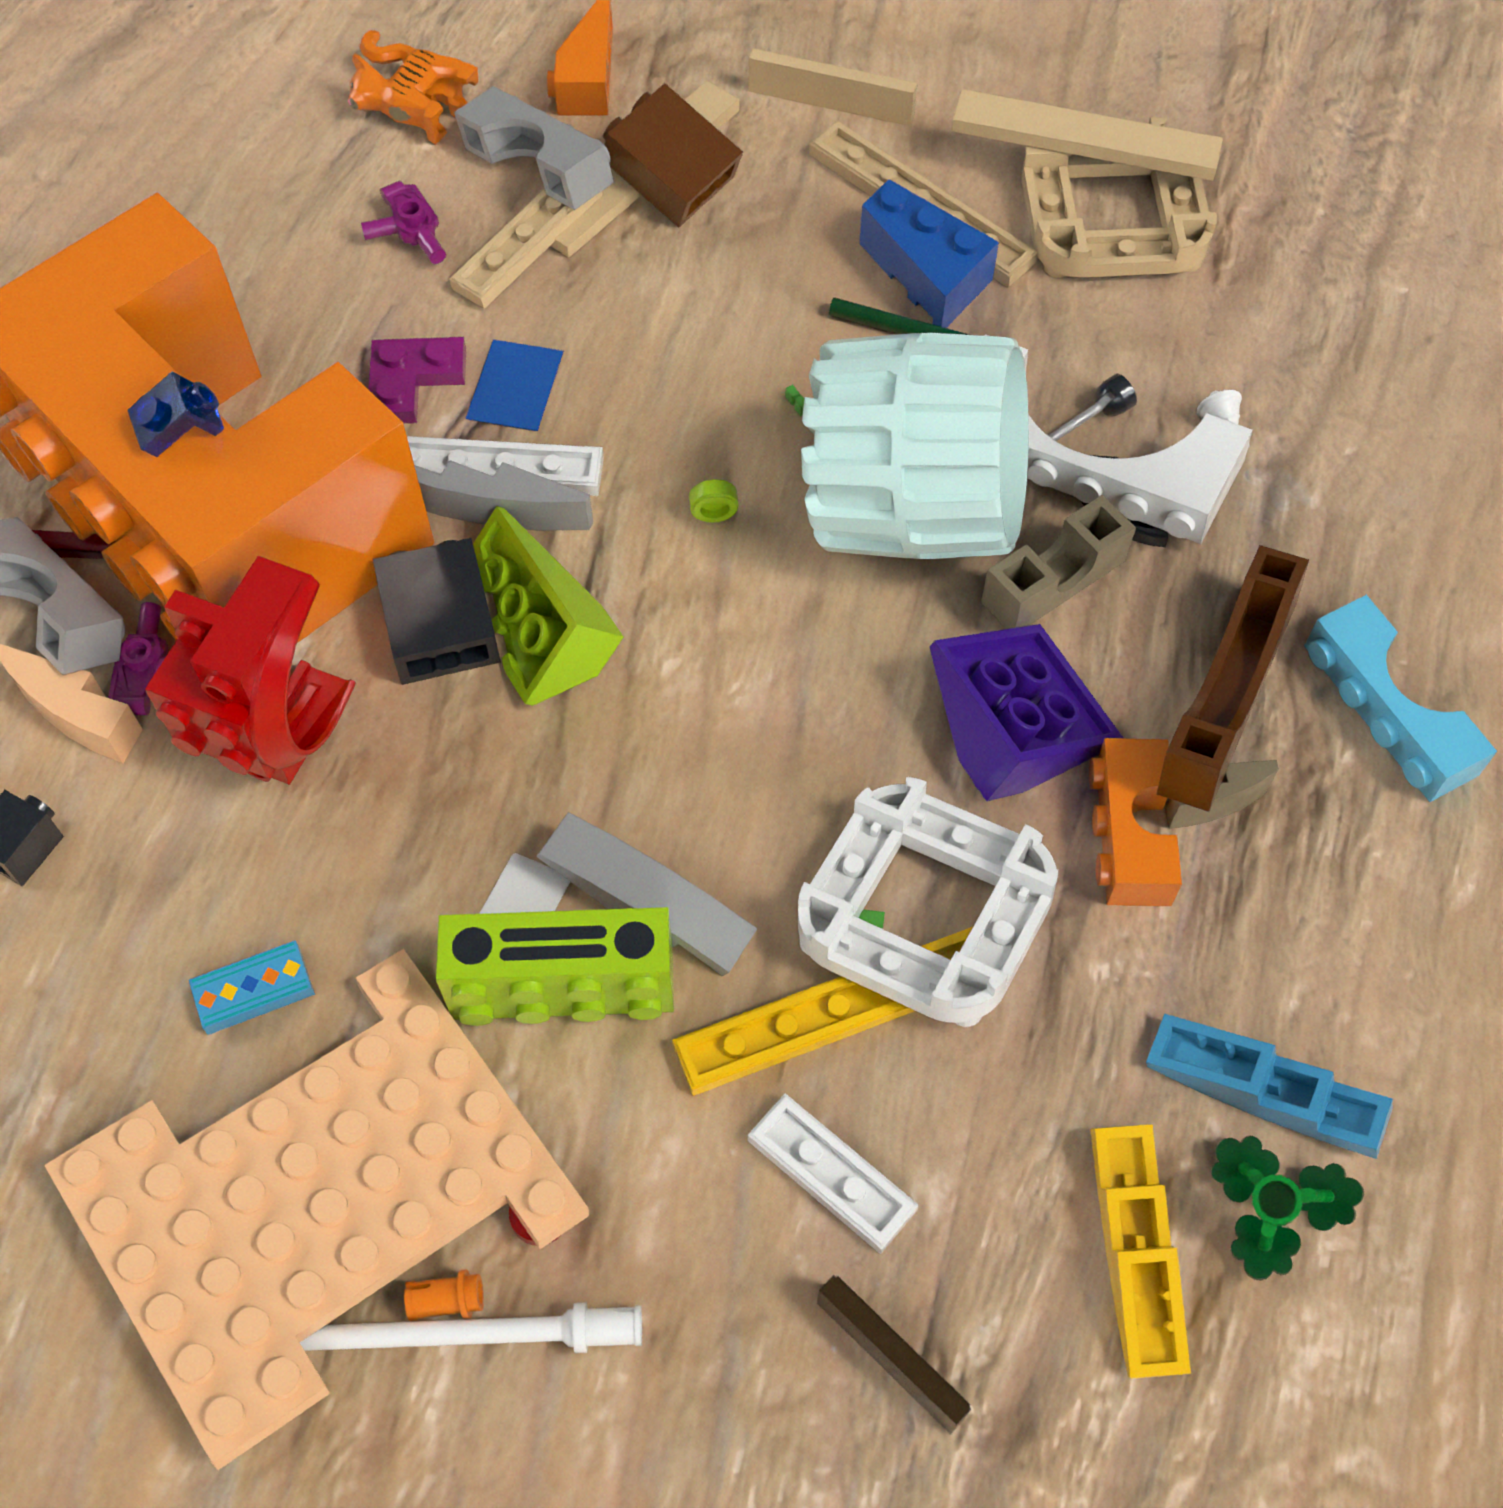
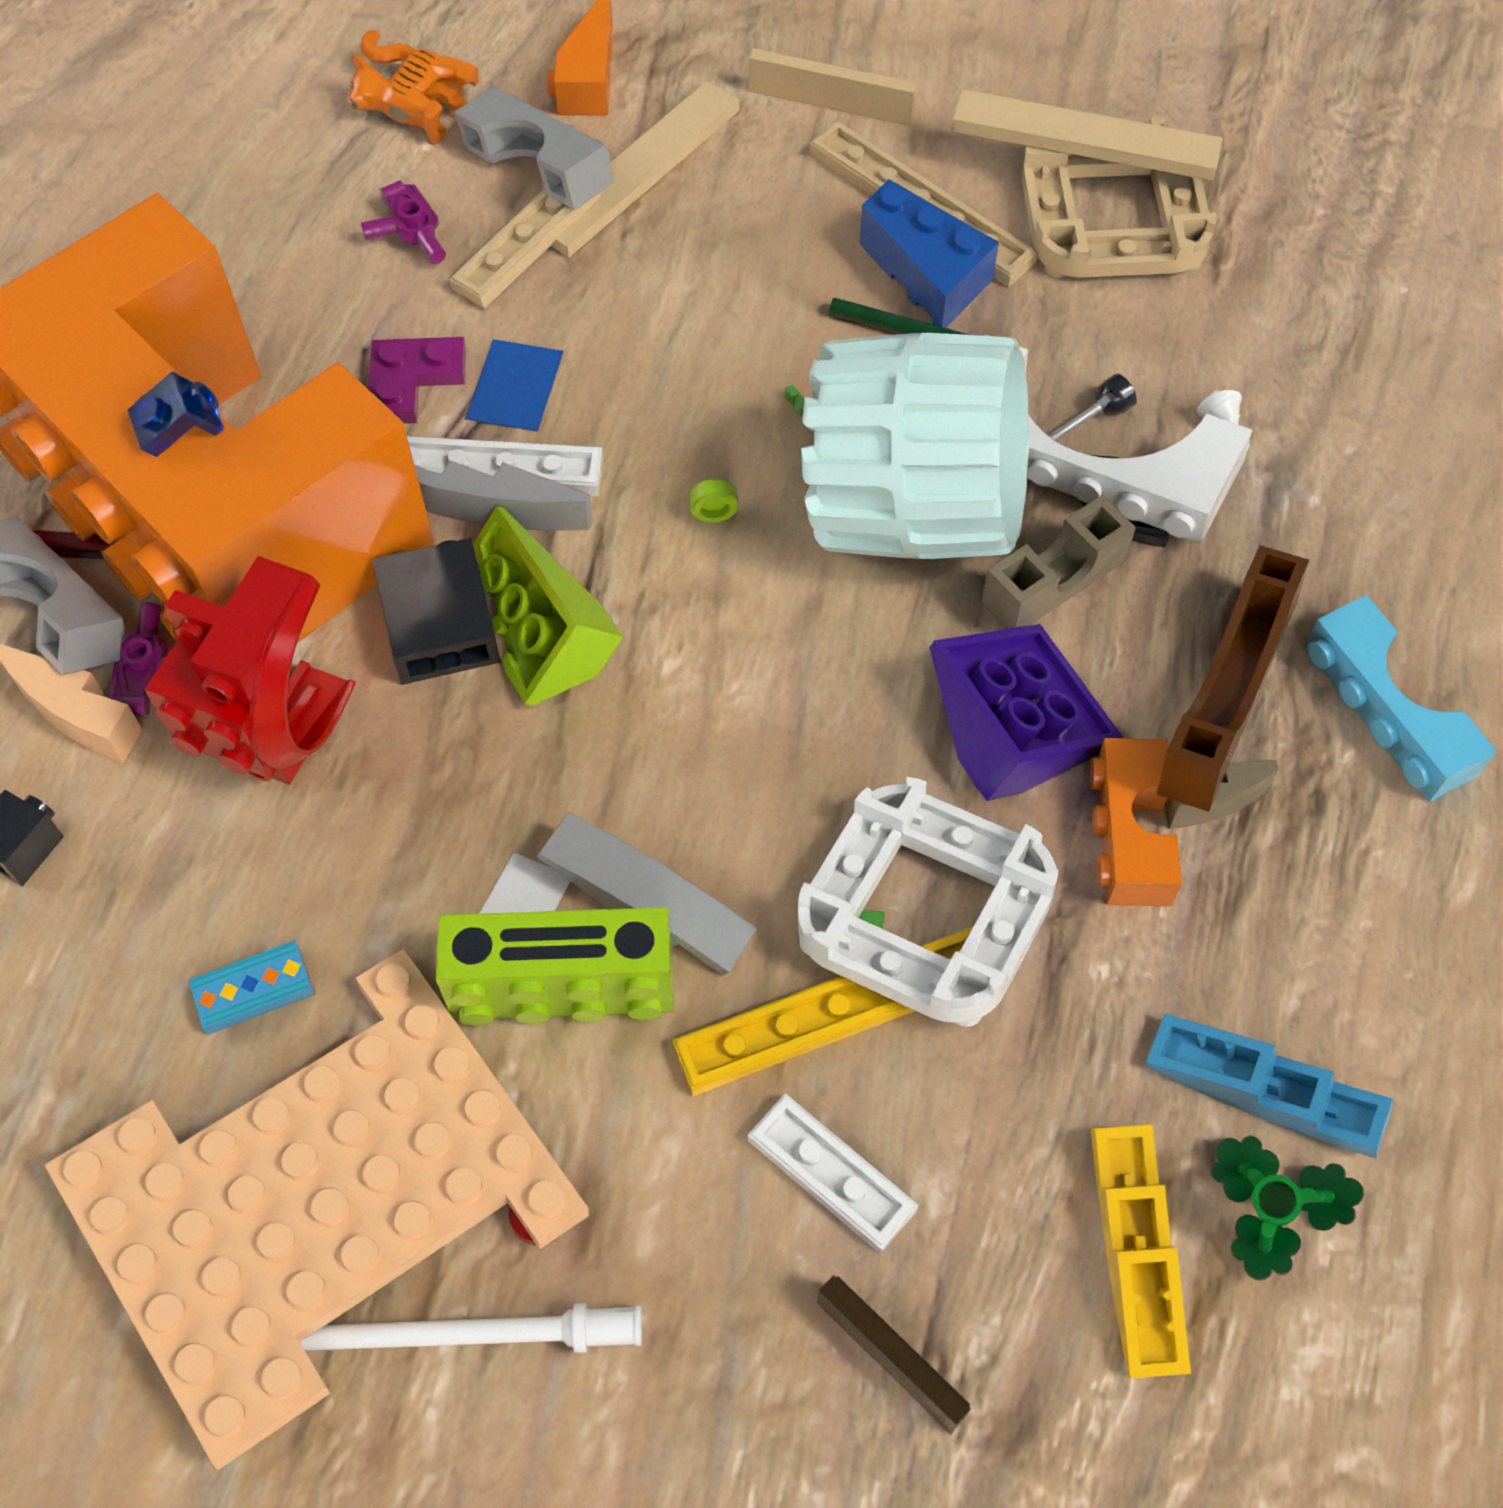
(444, 1296): orange pin -> none
(671, 154): reddish brown brick -> none

